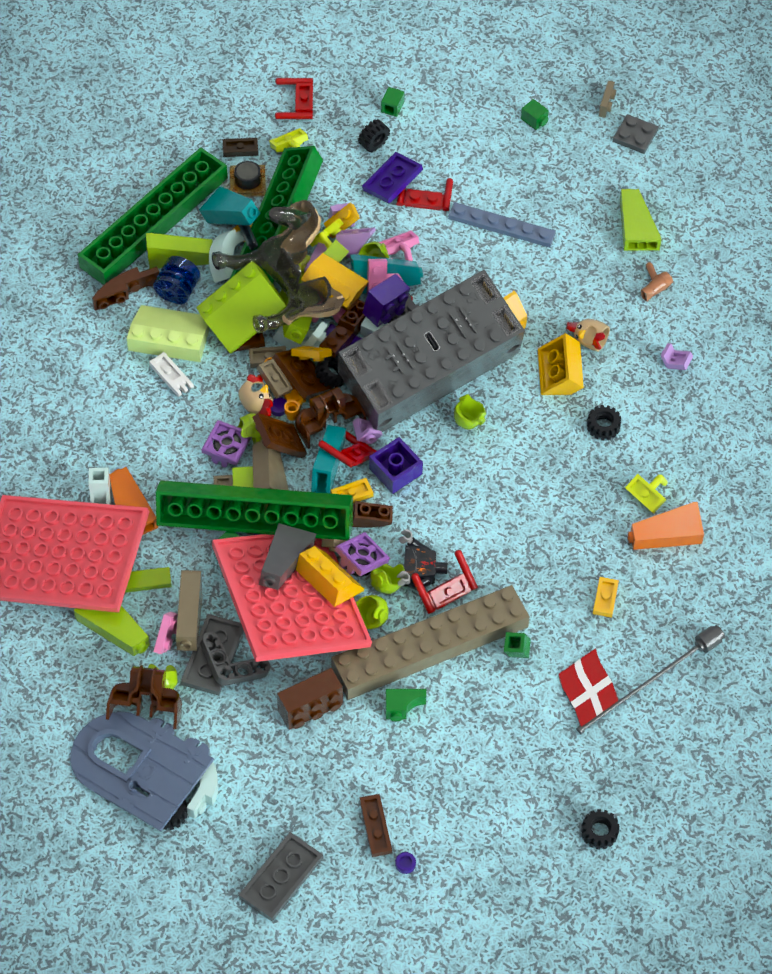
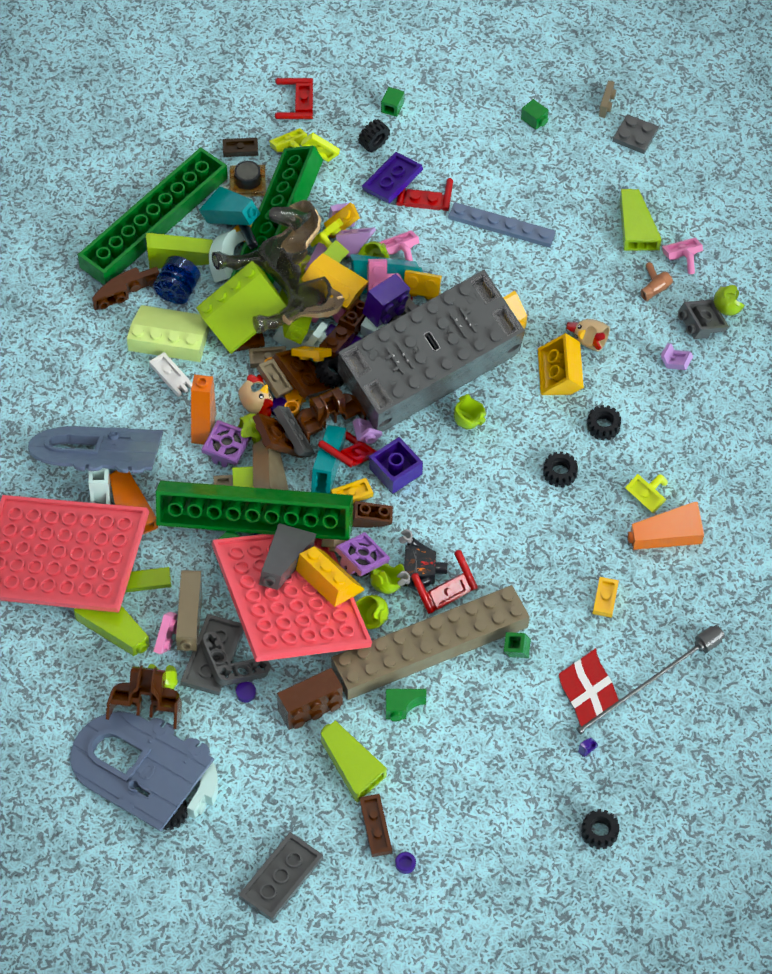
(114, 449): none -> sand blue door
(202, 408): none -> orange slope
(245, 692): none -> dark purple tile
(293, 431): none -> dark grey plate
(325, 149): none -> neon yellow plate
(352, 760): none -> lime slope
(423, 284): none -> yellow bracket
(556, 478): none -> black tyre
(587, 746): none -> dark purple tile
(684, 248): none -> bright pink plate
(702, 318): none -> dark grey plate
(726, 300): none -> lime cap

